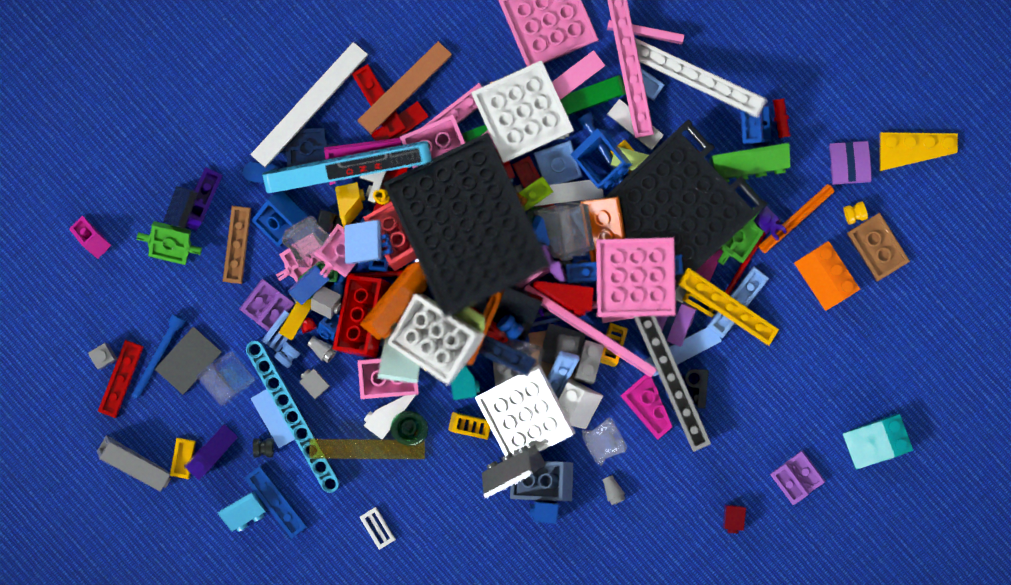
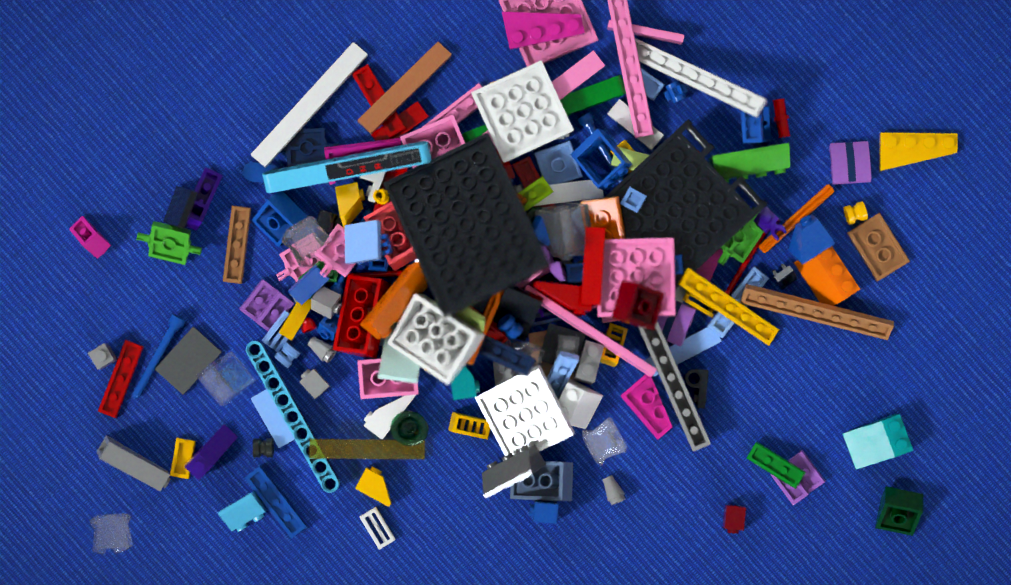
(111, 532): none -> clear piece
(374, 485): none -> yellow slope
(535, 28): none -> dark pink wing
(593, 266): none -> red tile
(633, 199): none -> medium blue tile
(638, 305): none -> dark red slope
(676, 92): none -> blue gear
(776, 465): none -> green tile
(784, 277): none -> black tile
(809, 239): none -> blue slope
(817, 312): none -> medium nougat plate
(899, 511): none -> dark green slope

